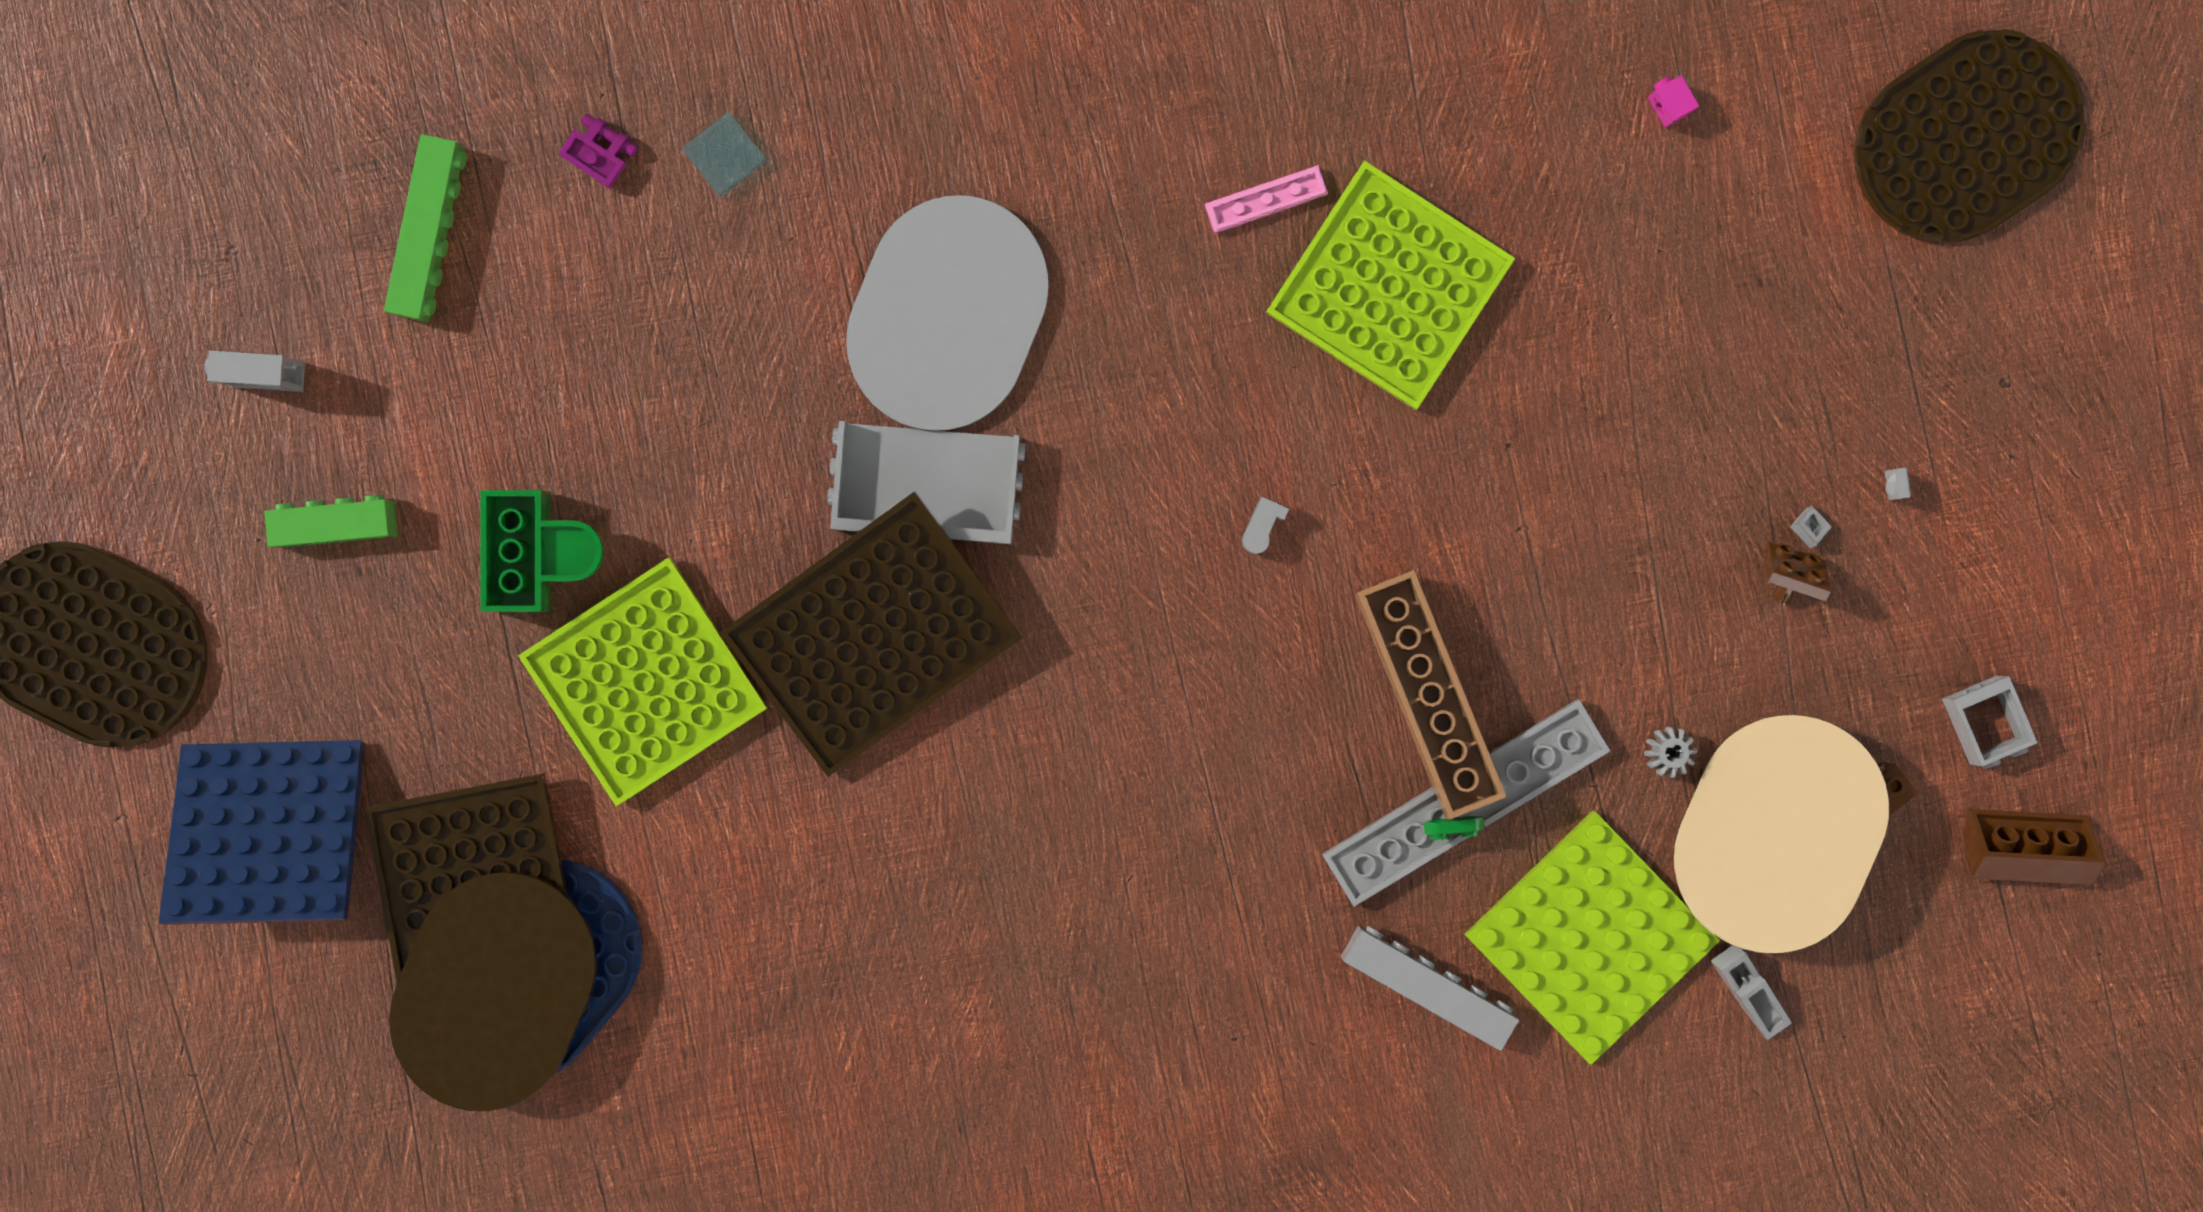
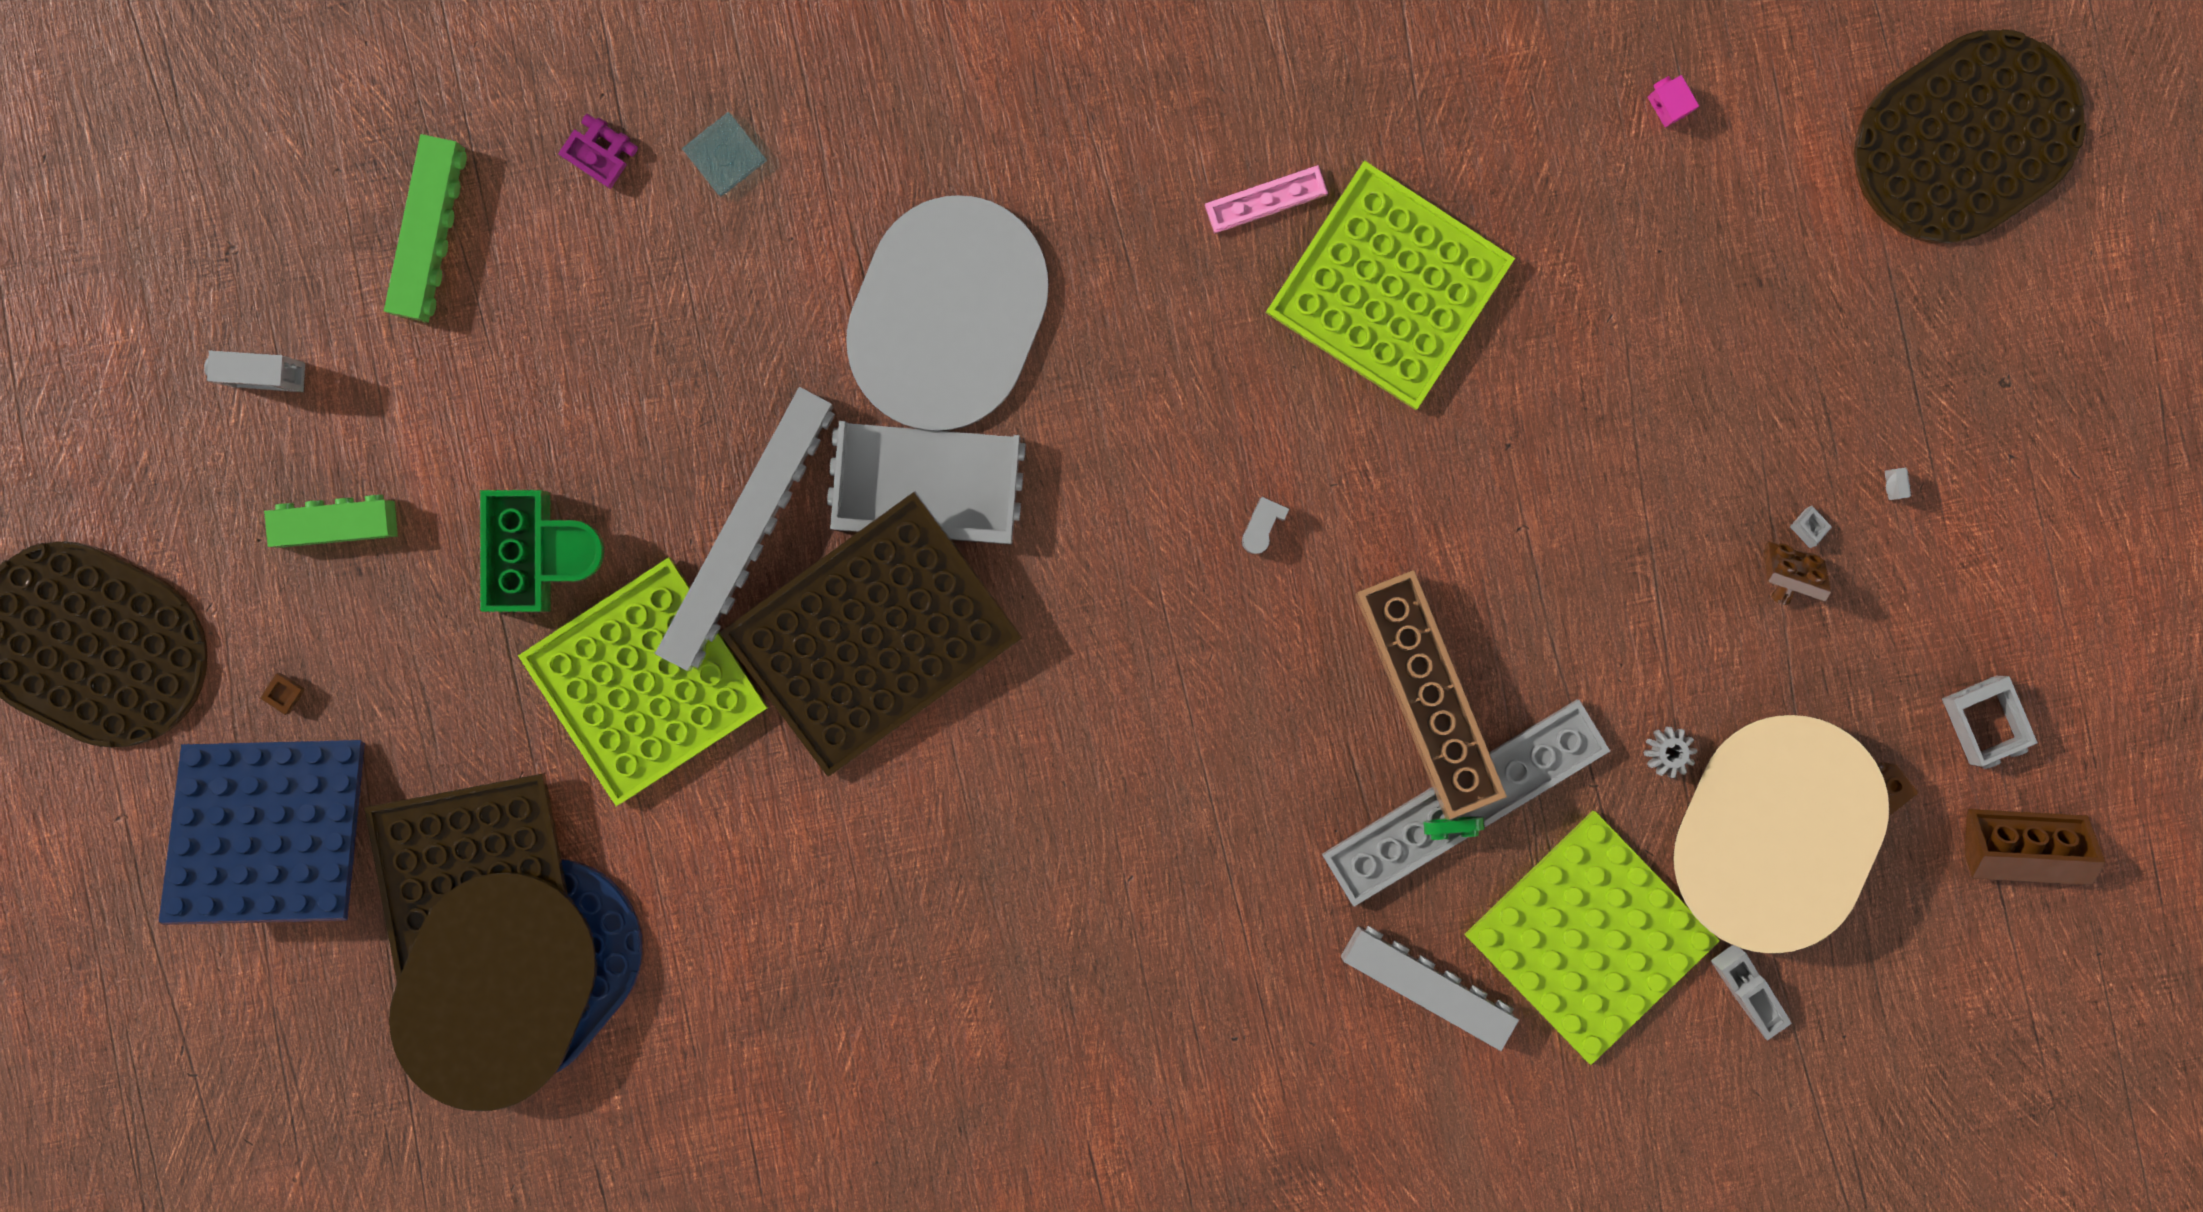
(282, 693): none -> reddish brown plate
(745, 529): none -> light grey brick

